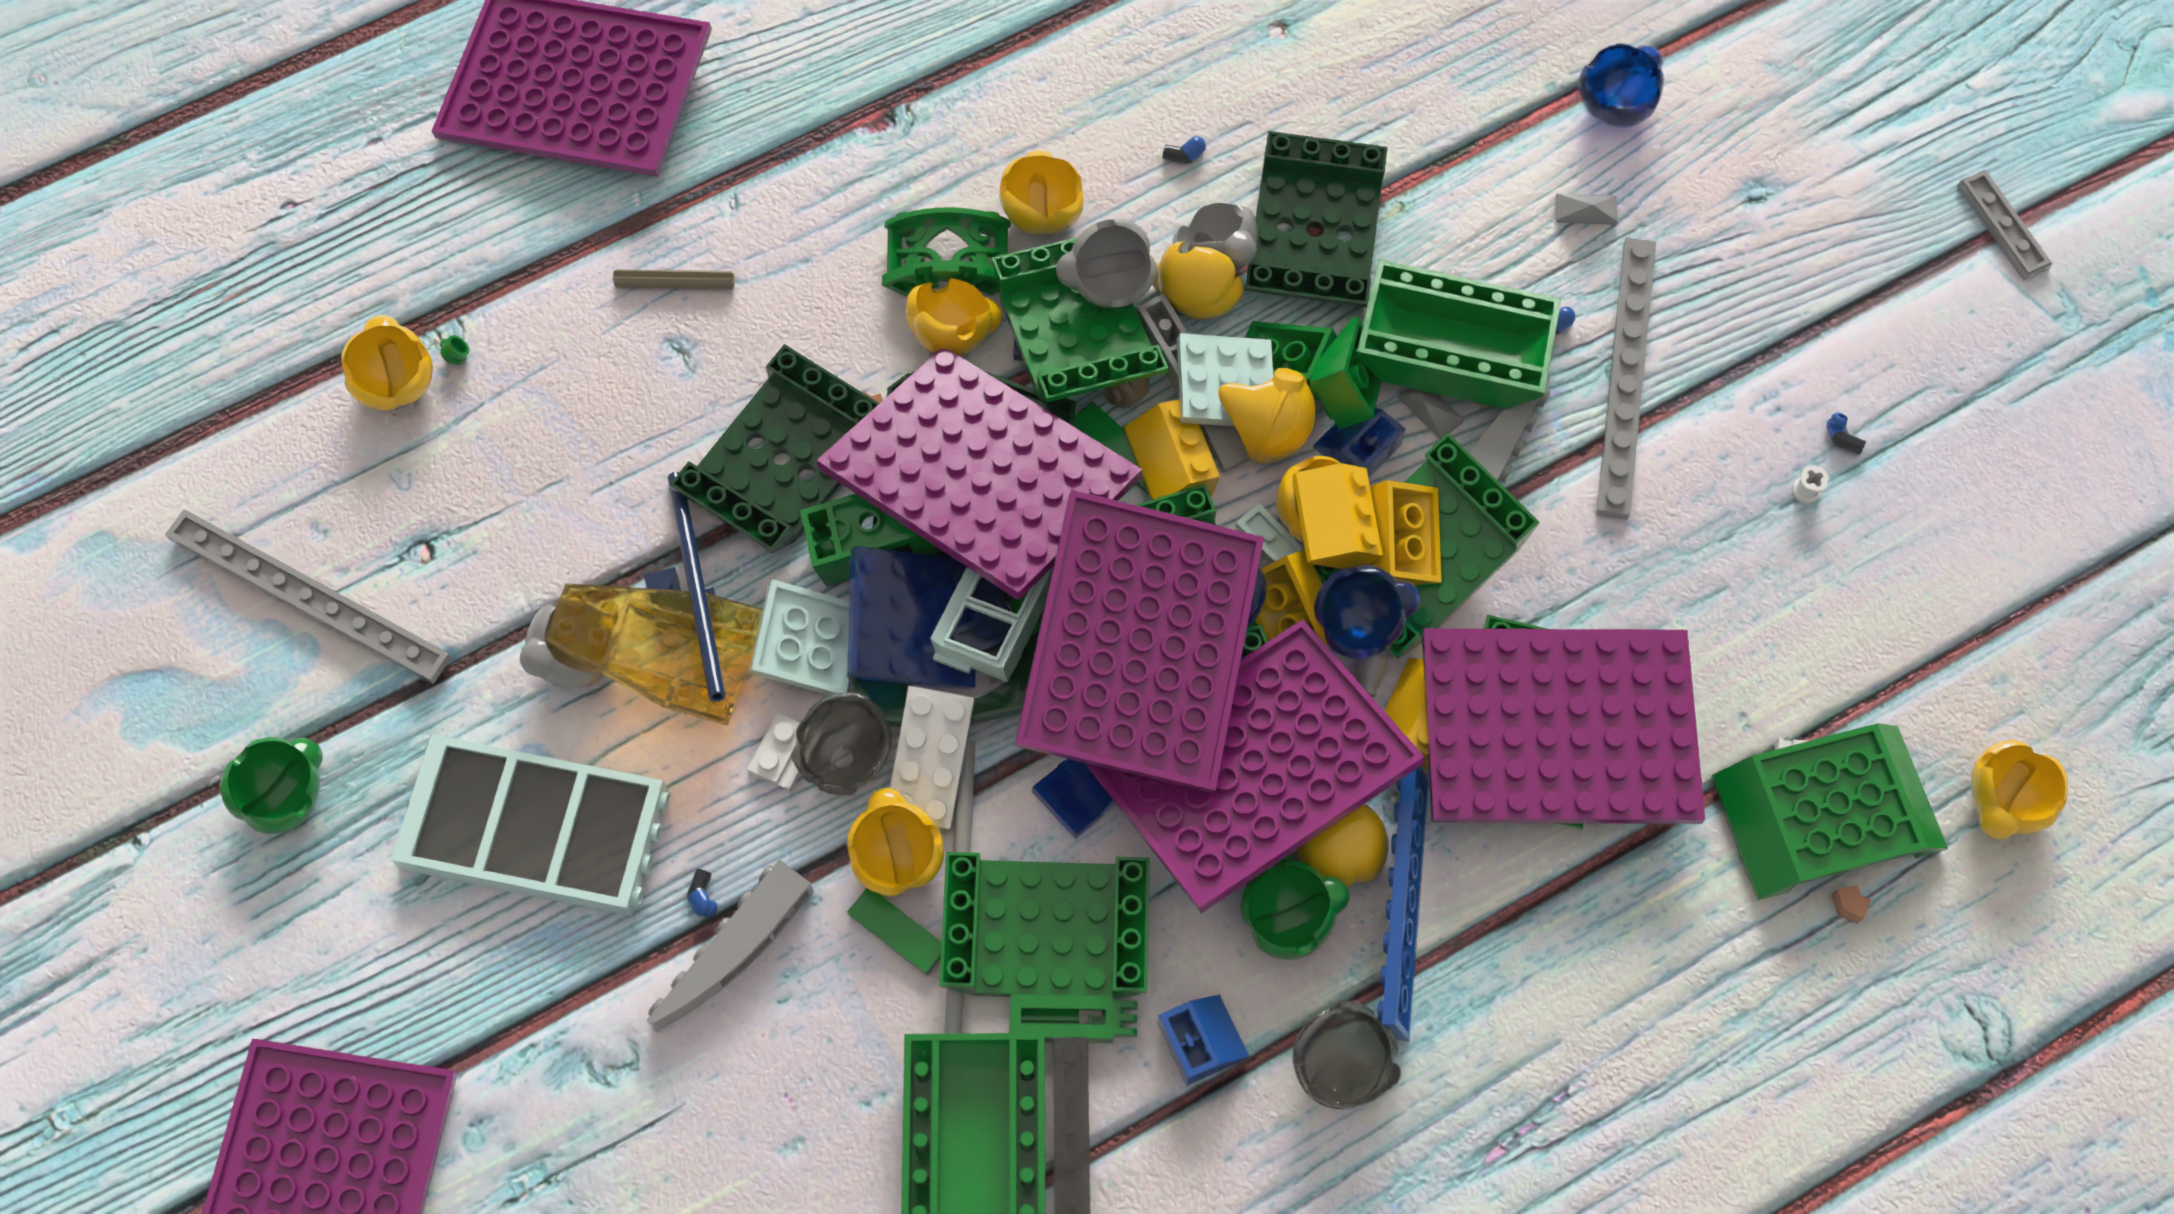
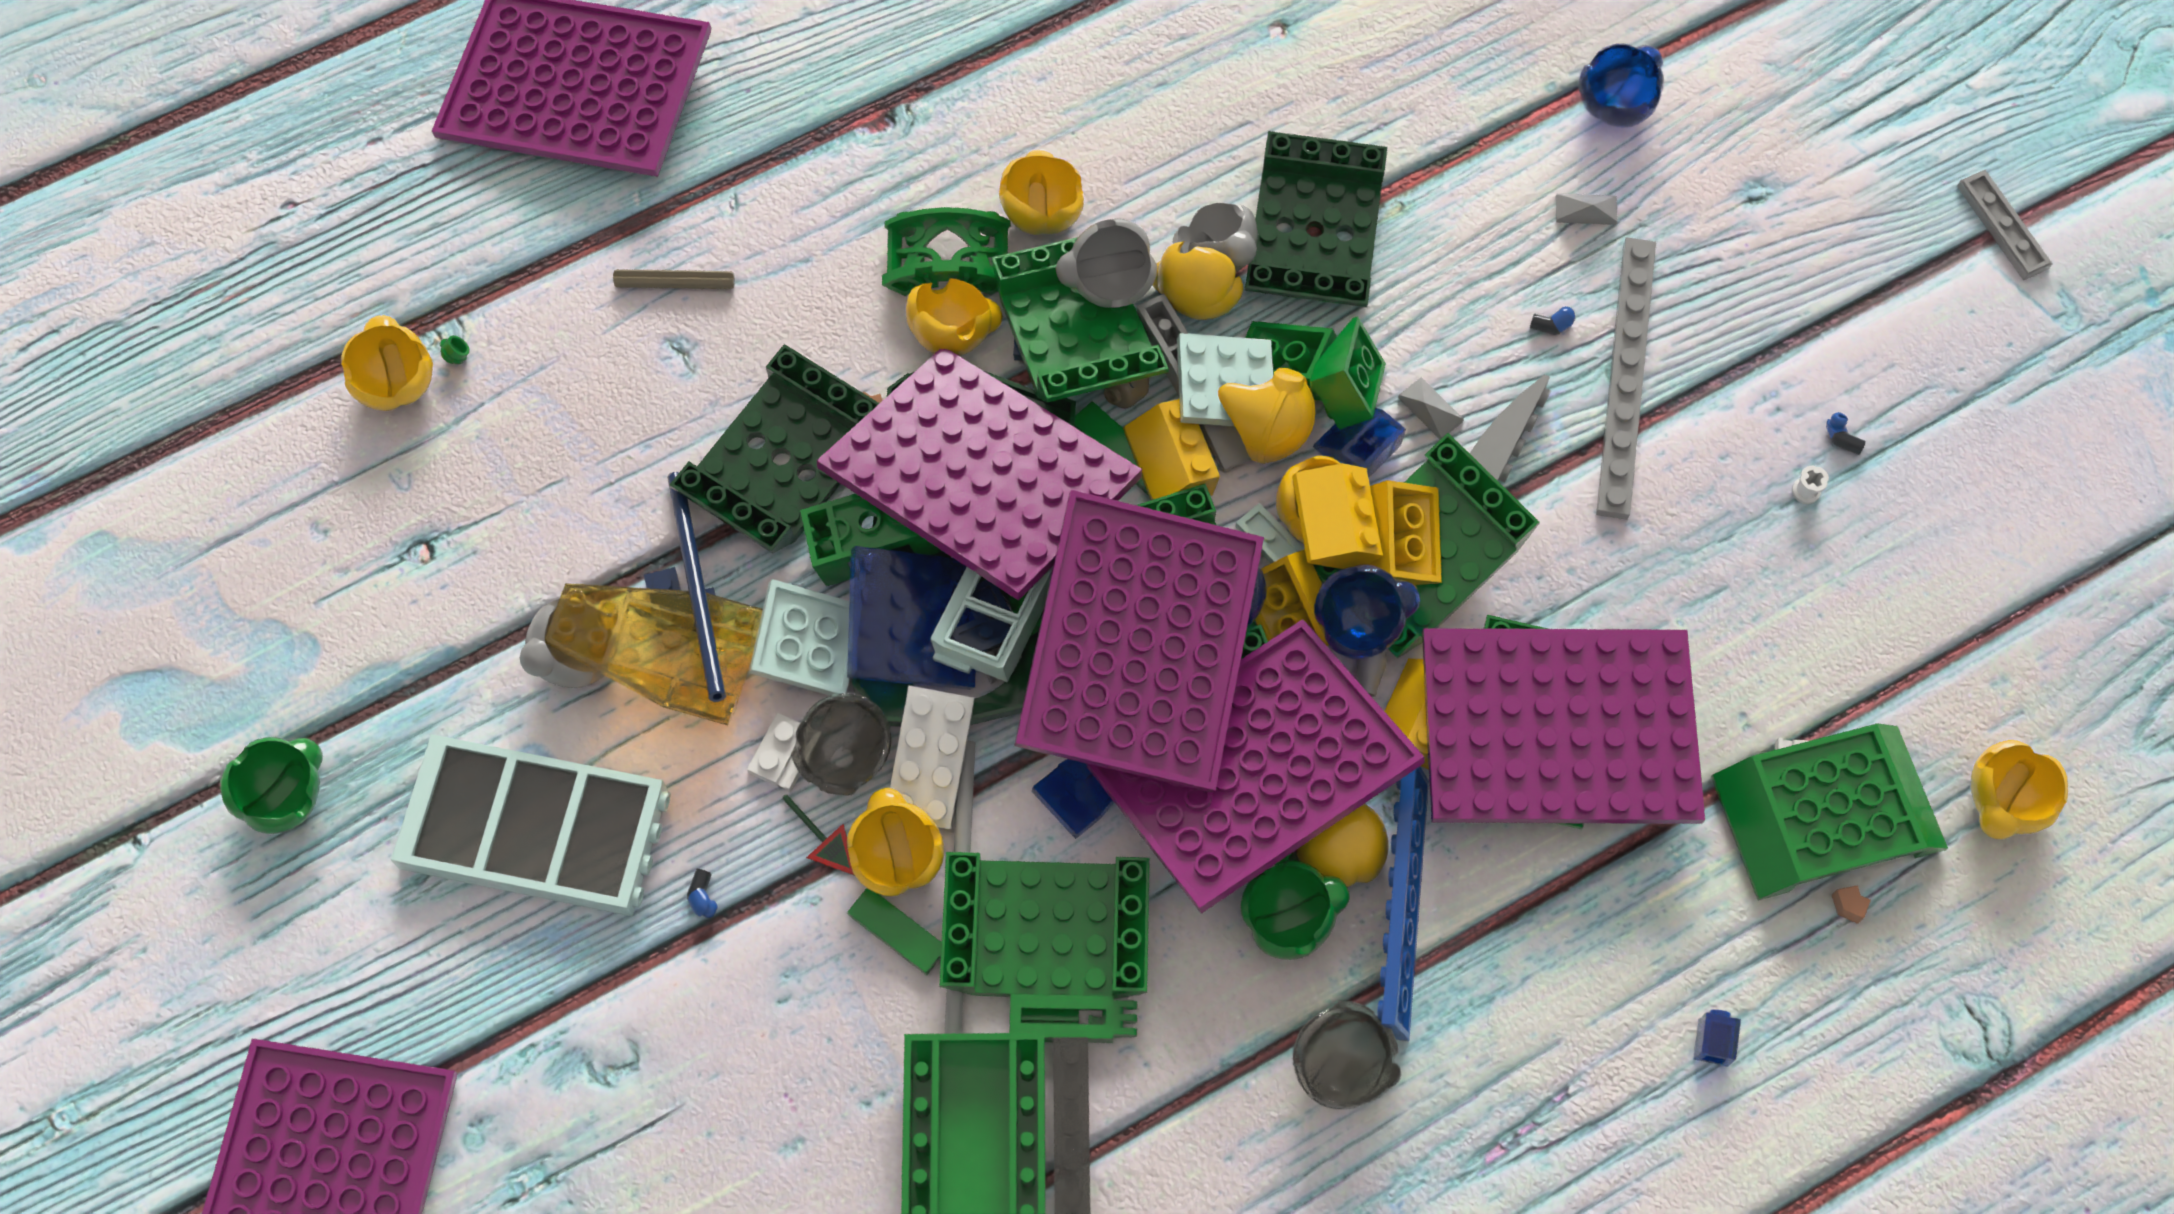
(309, 596): light grey plate -> none
(736, 944): light grey slope -> none
(832, 850): none -> piece
(1187, 152): arm -> none
(1201, 1038): blue slope -> none
(1458, 336): green slope -> none
(1717, 1038): none -> clear blue brick

